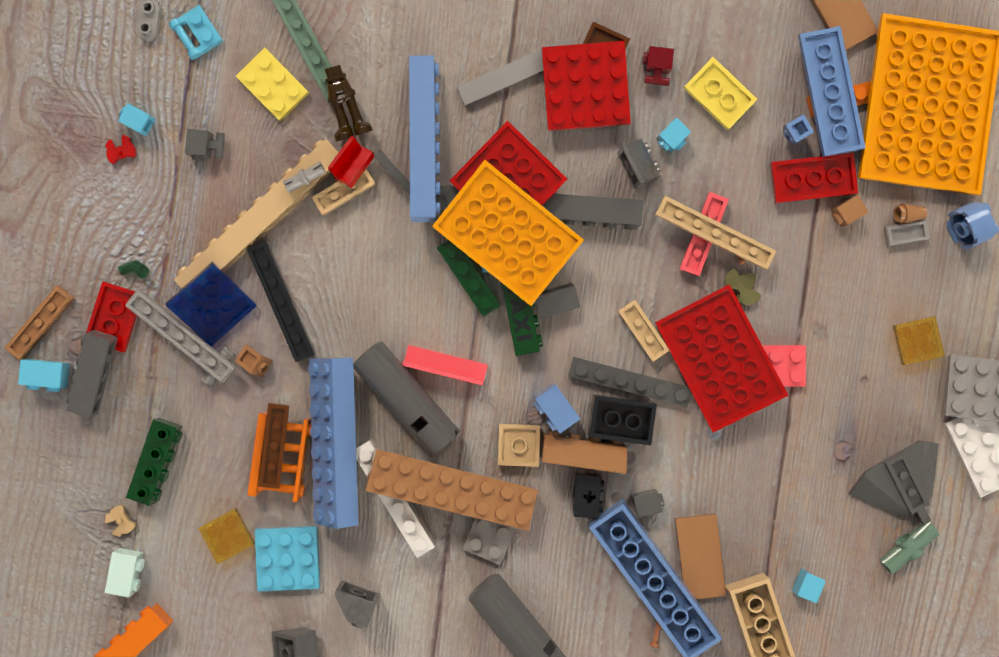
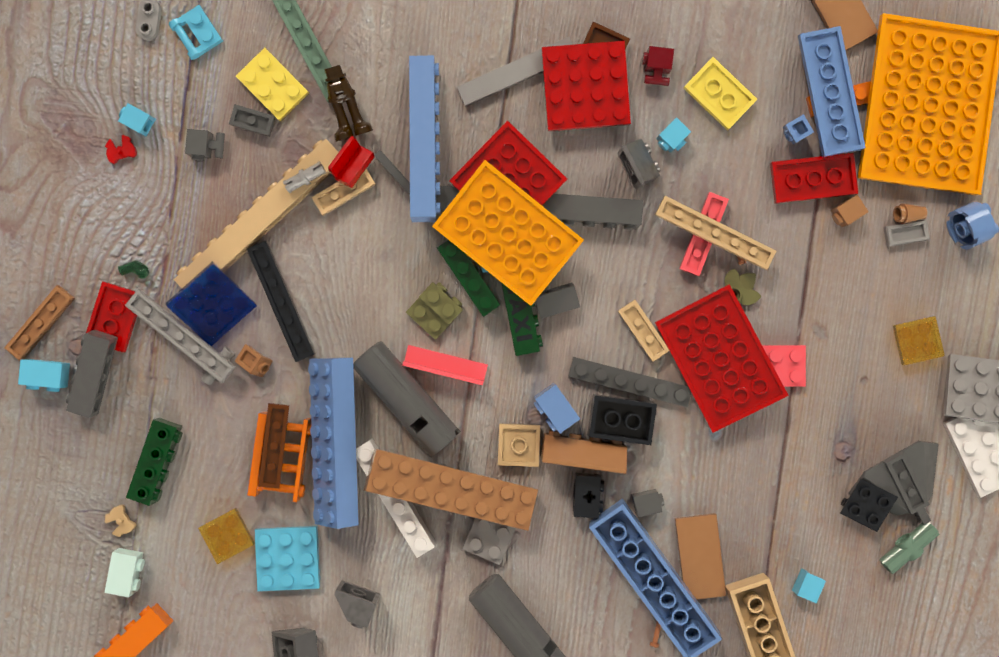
(252, 120): none -> dark grey plate
(435, 309): none -> olive plate
(868, 504): none -> black hinge

